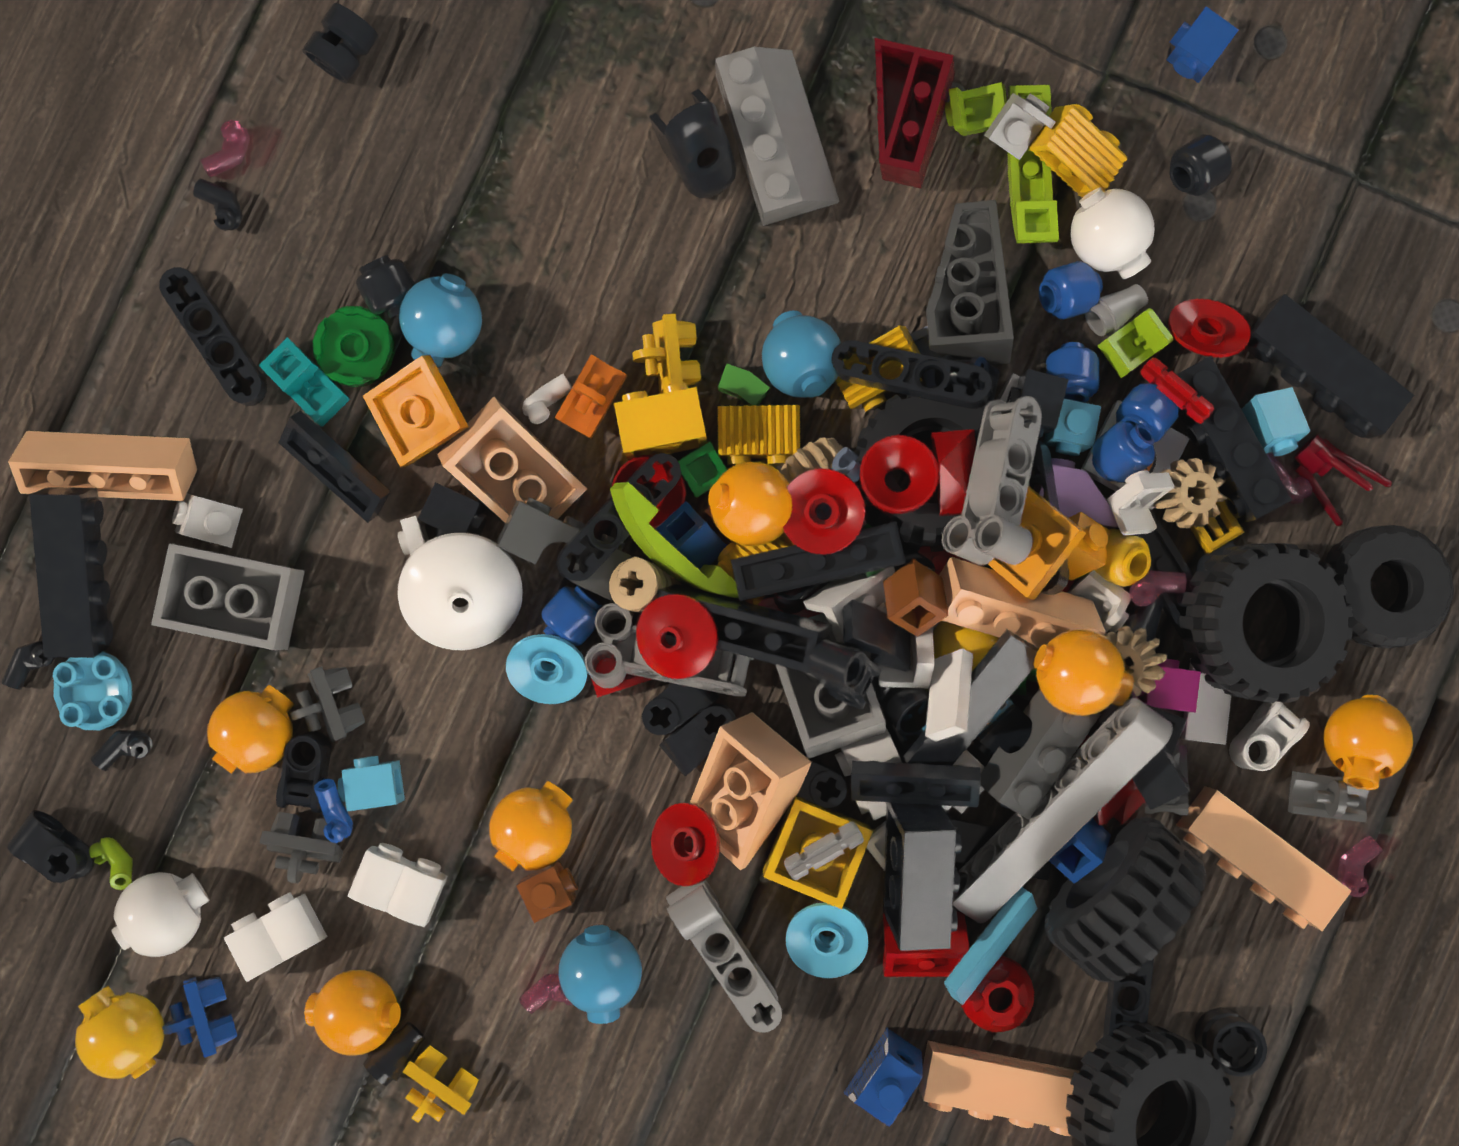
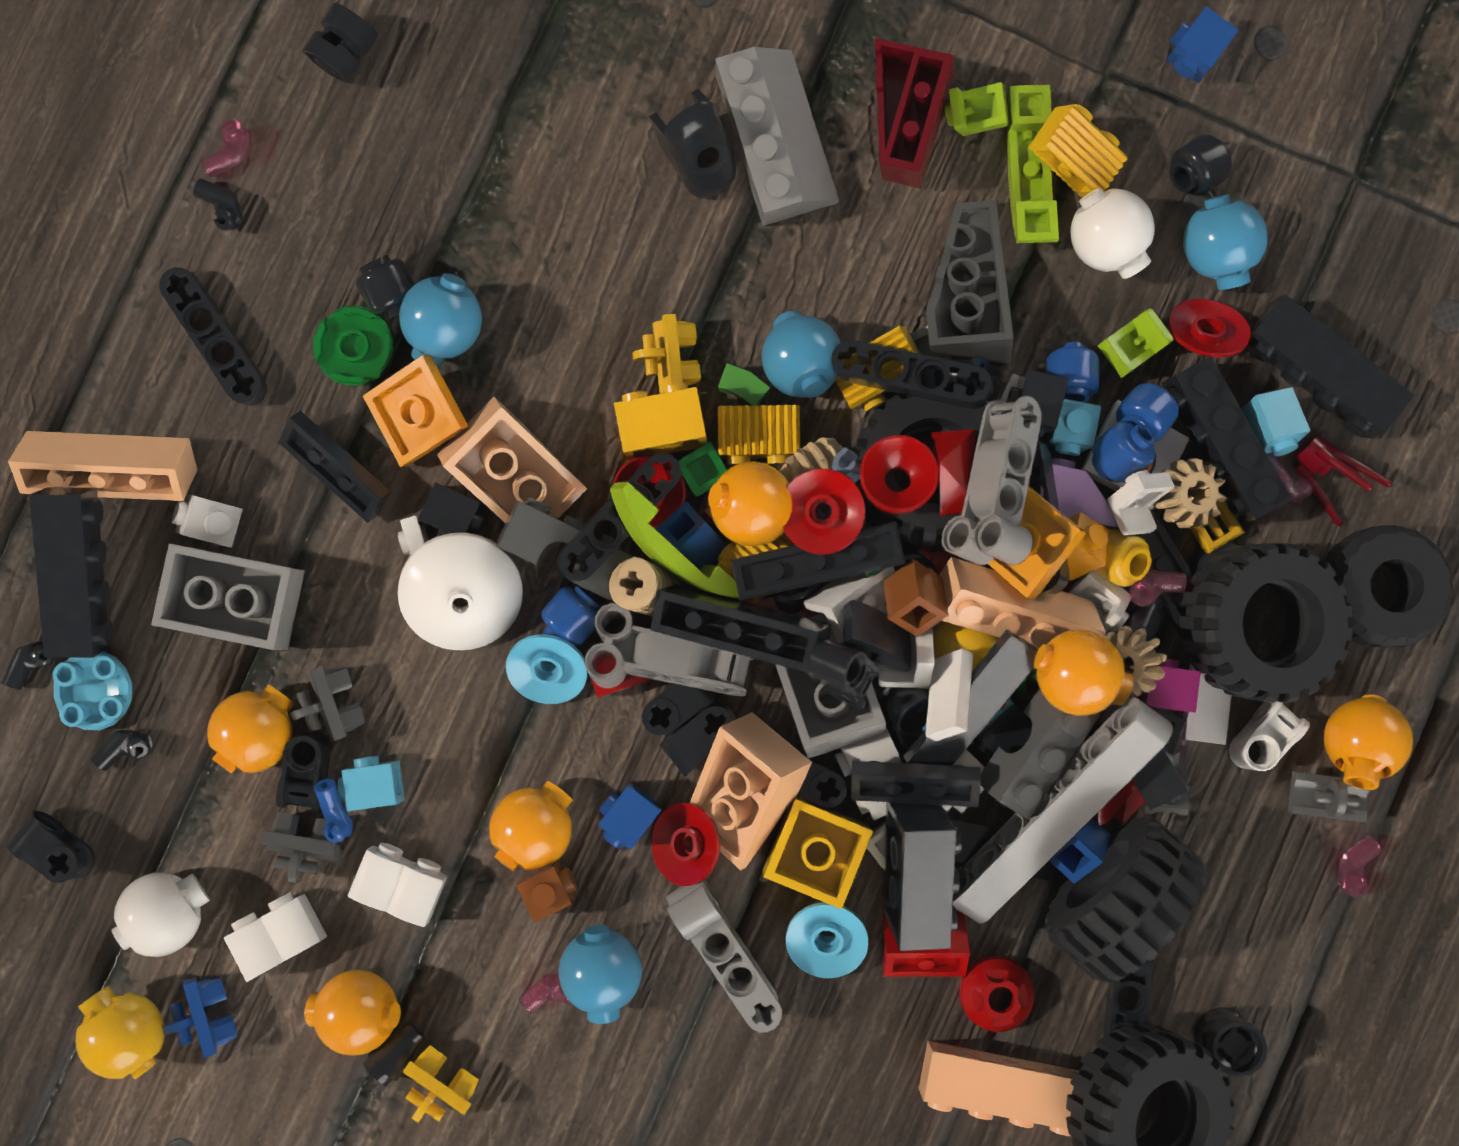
(117, 857): lime arm -> none
(304, 382): teal slope -> none
(536, 404): white arm -> none
(591, 396): orange hips -> none
(627, 816): none -> blue brick
(693, 630): red dish -> none
(823, 850): light grey axle -> none
(885, 1079): blue torso -> none
(990, 945): medium azure tile -> none
(1019, 124): light grey bracket -> none
(1070, 290): blue head -> none
(1116, 310): light grey cone -> none
(1177, 390): red axle -> none
(1225, 241): none -> dark azure brick
(1263, 858): light nougat brick -> none

